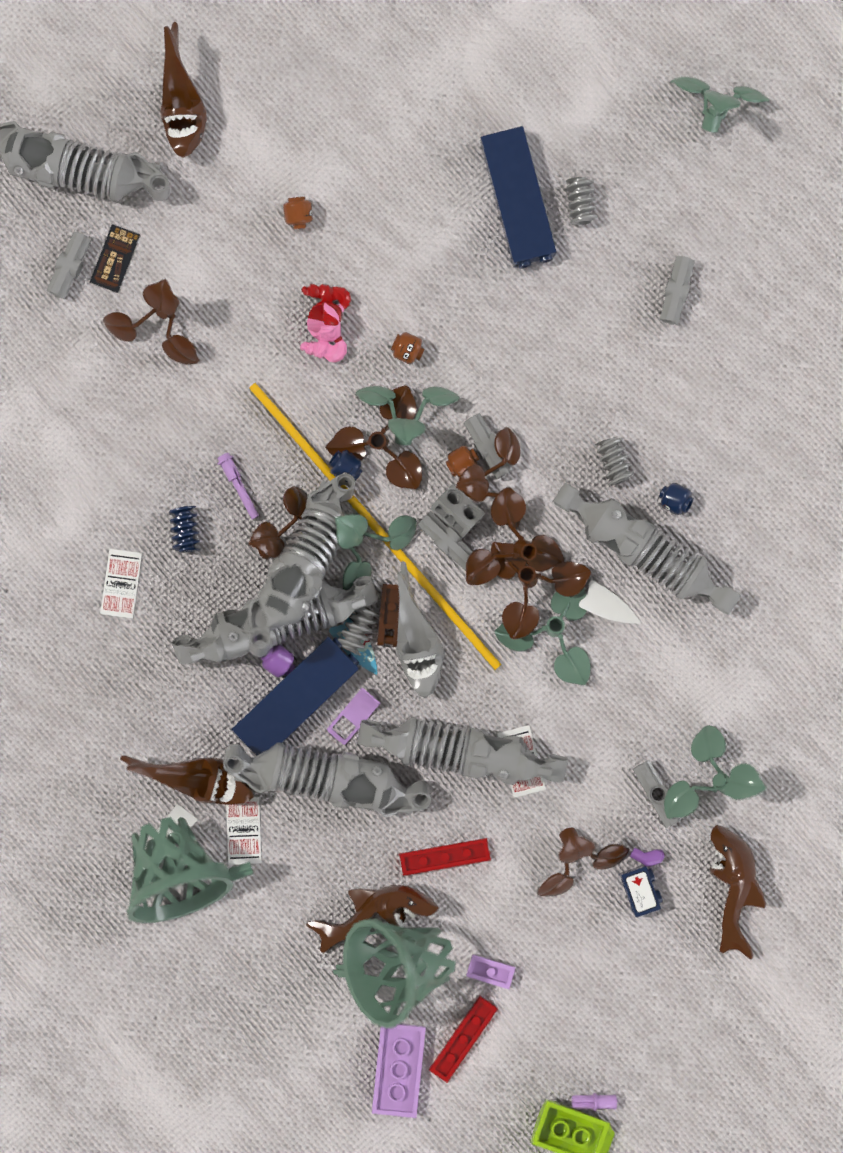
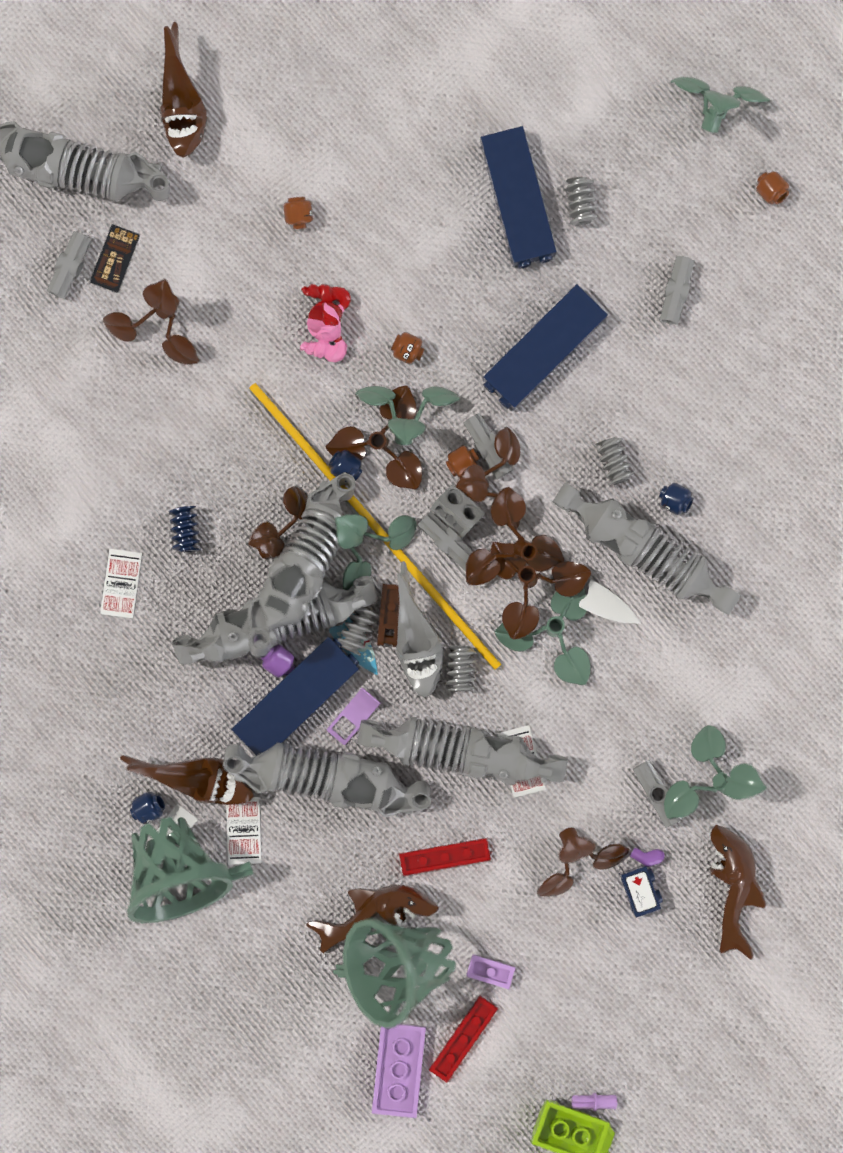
(147, 807): none -> dark blue head
(233, 476): lavender pin -> none
(461, 668): none -> light grey piece
(544, 348): none -> dark blue brick
(772, 187): none -> dark orange head

